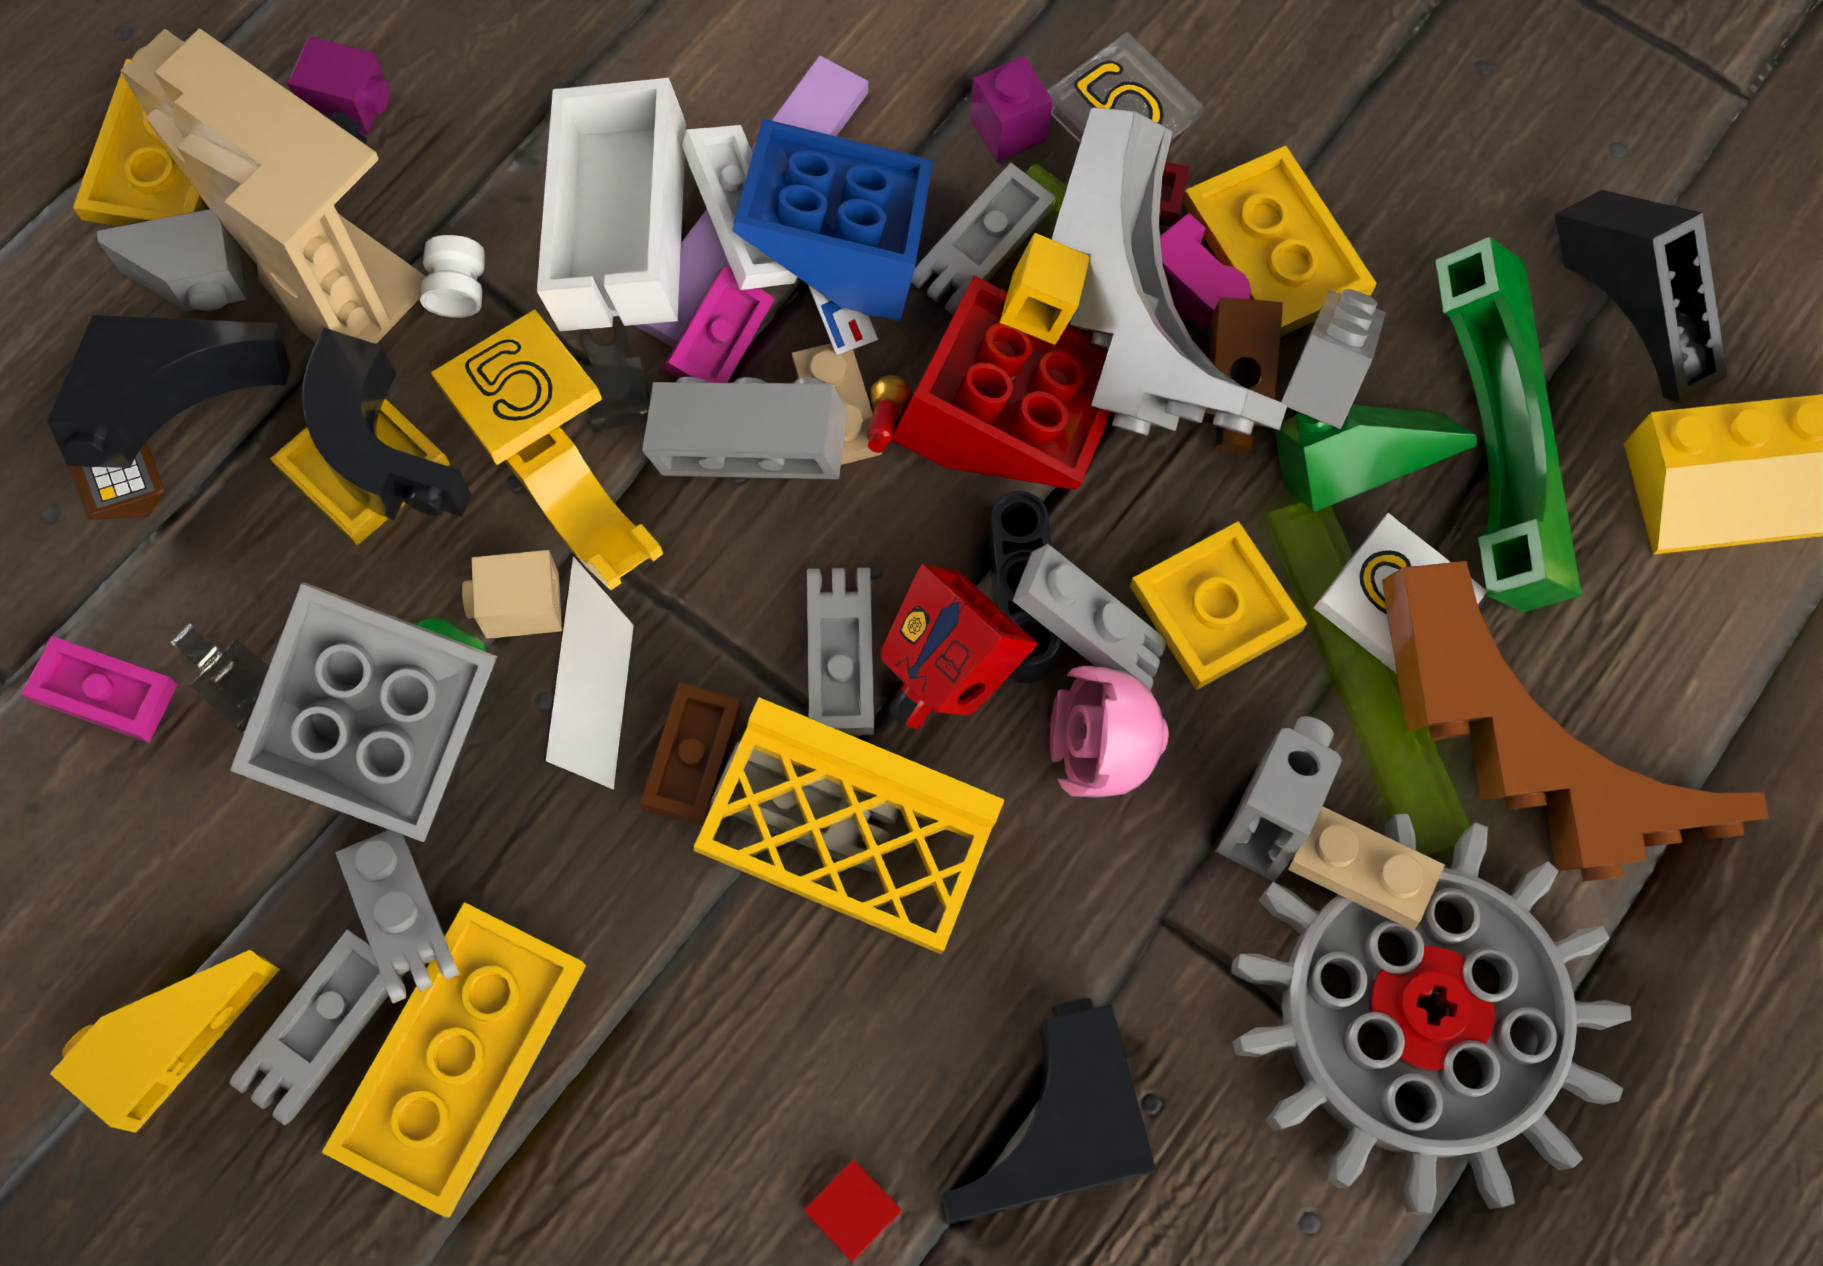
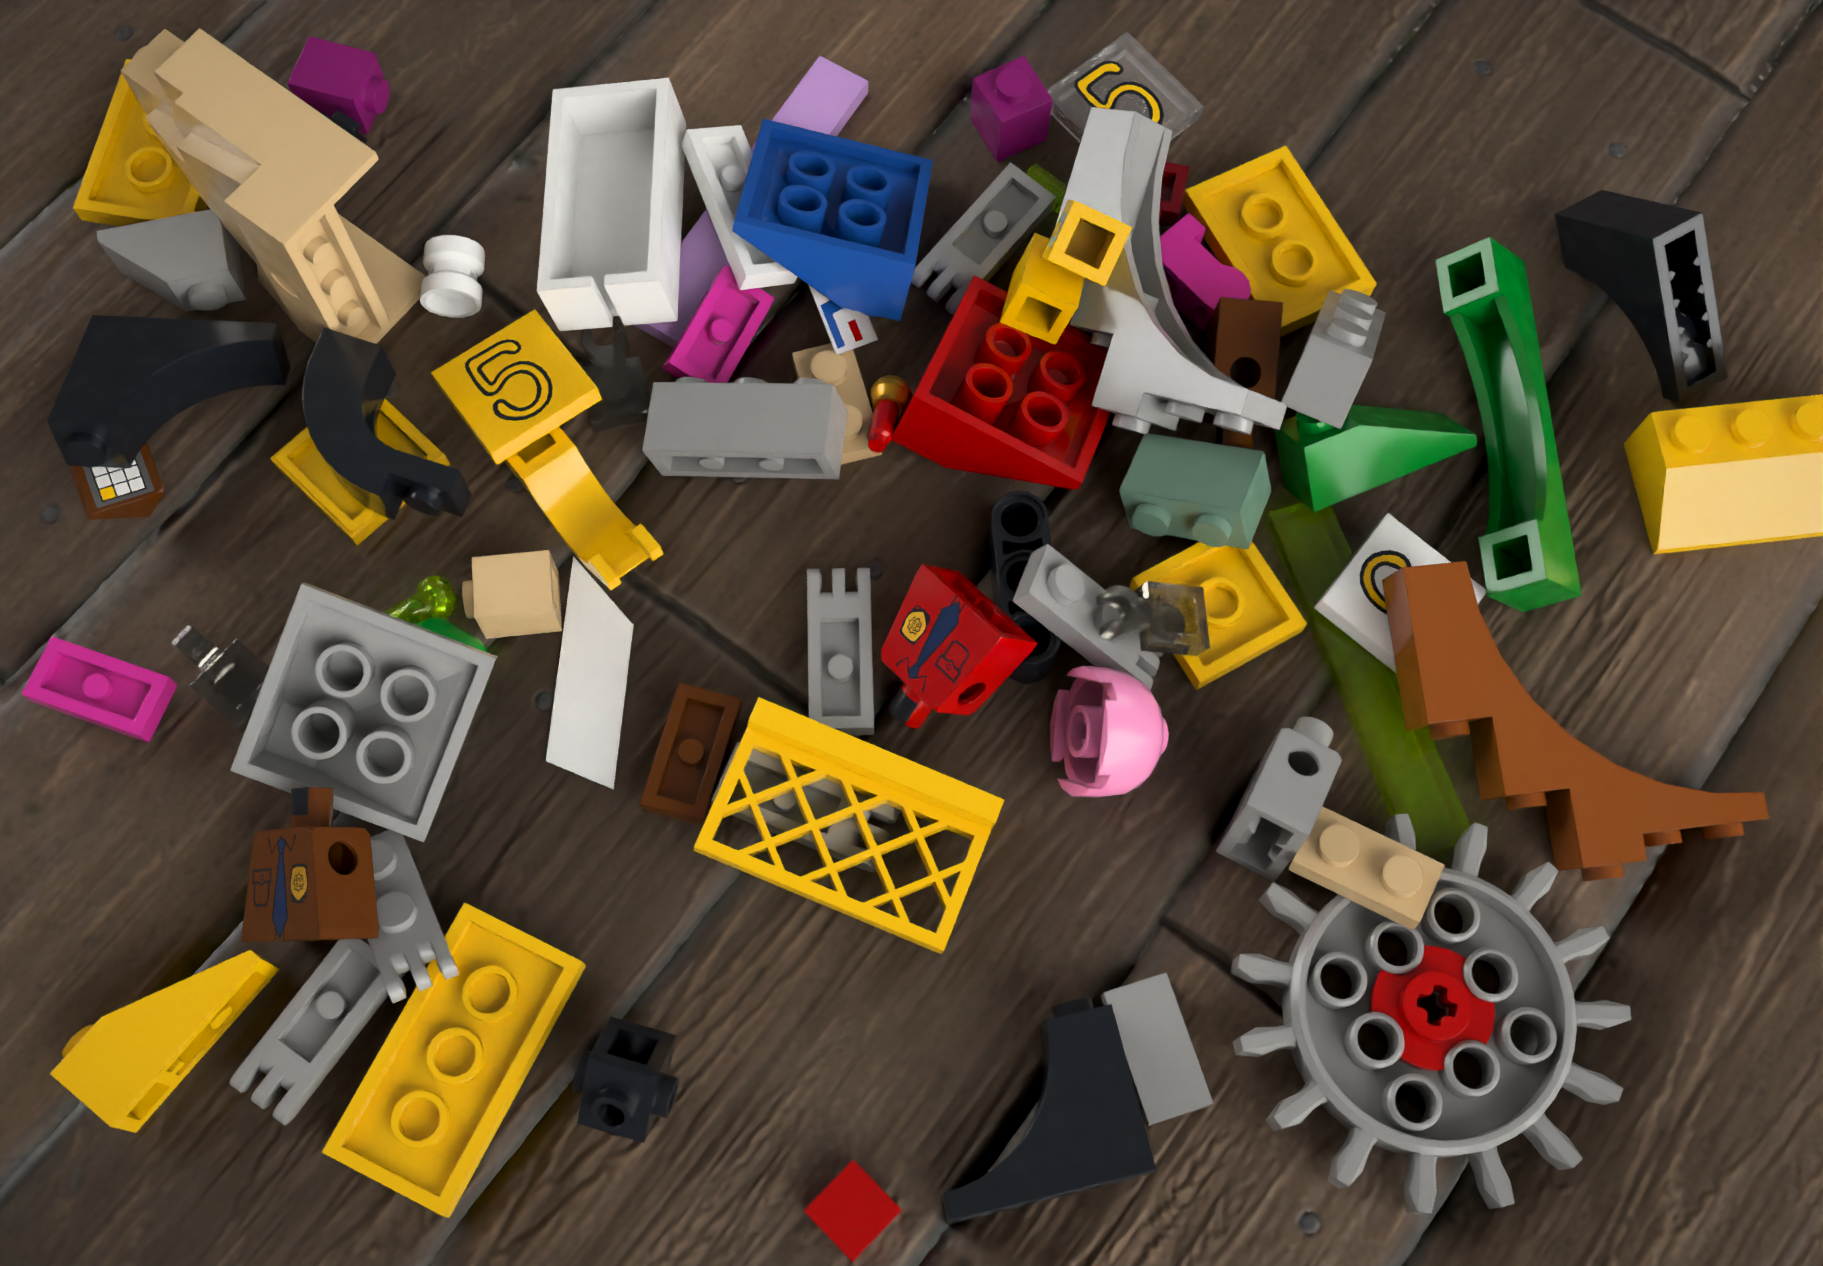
(311, 877): none -> reddish brown torso
(432, 599): none -> clear neon green arm
(622, 1093): none -> black brick
(1086, 242): none -> yellow brick
(1158, 1050): none -> light grey tile
(1164, 615): none -> clear smoke plate
(1196, 490): none -> sand green brick

